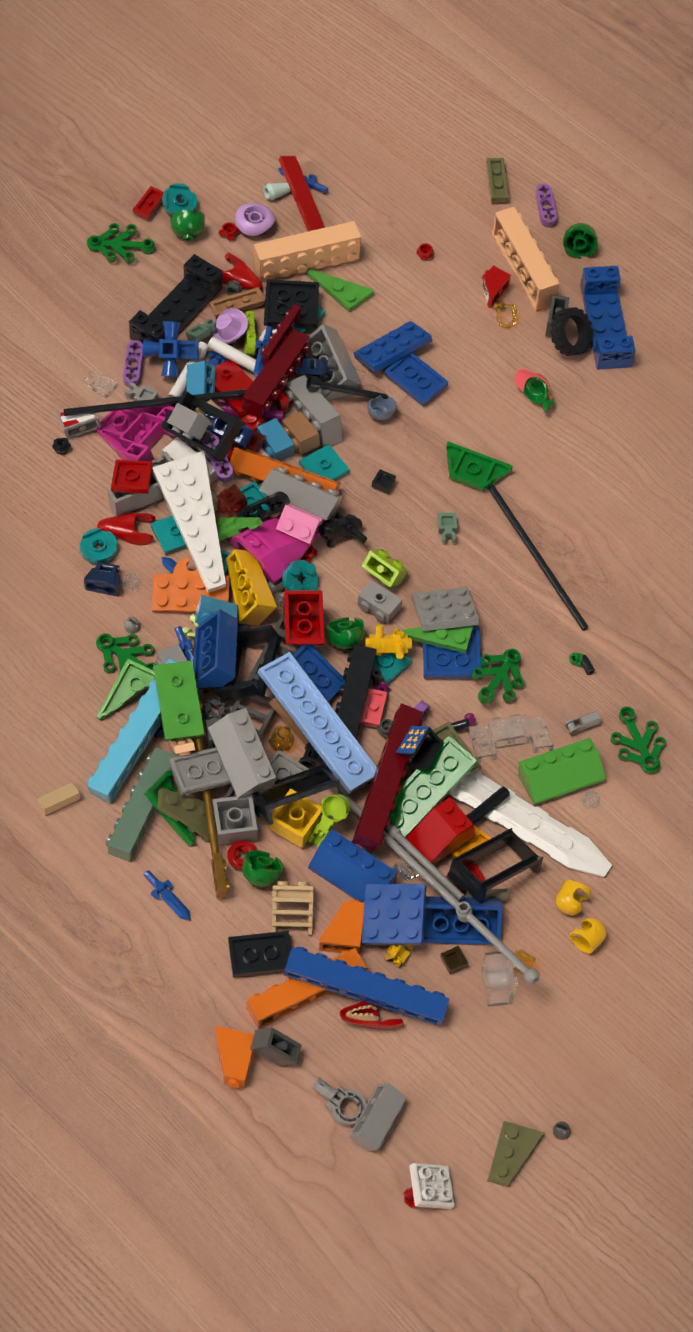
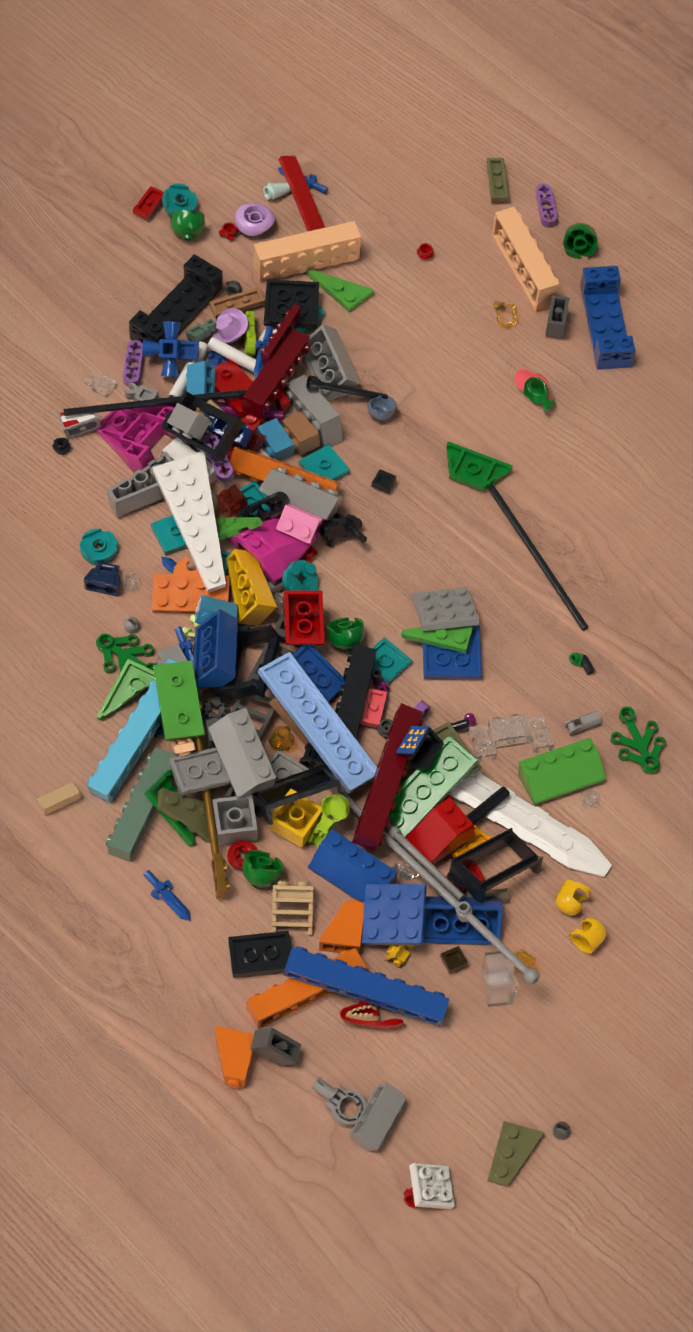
(118, 244): green plant -> none
(123, 527): red animal -> none
(132, 476): red plate -> none
(241, 273): red animal -> none
(320, 369): dark blue hips -> none
(379, 602): light grey brick -> none
(385, 568): lime brick -> none
(389, 643): yellow piece -> none
(392, 346): blue plate -> none
(416, 378): blue plate -> none
(447, 525): sand green plate -> none
(494, 284): red slope -> none
(500, 675): green plant -> none
(584, 331): black tyre -> none

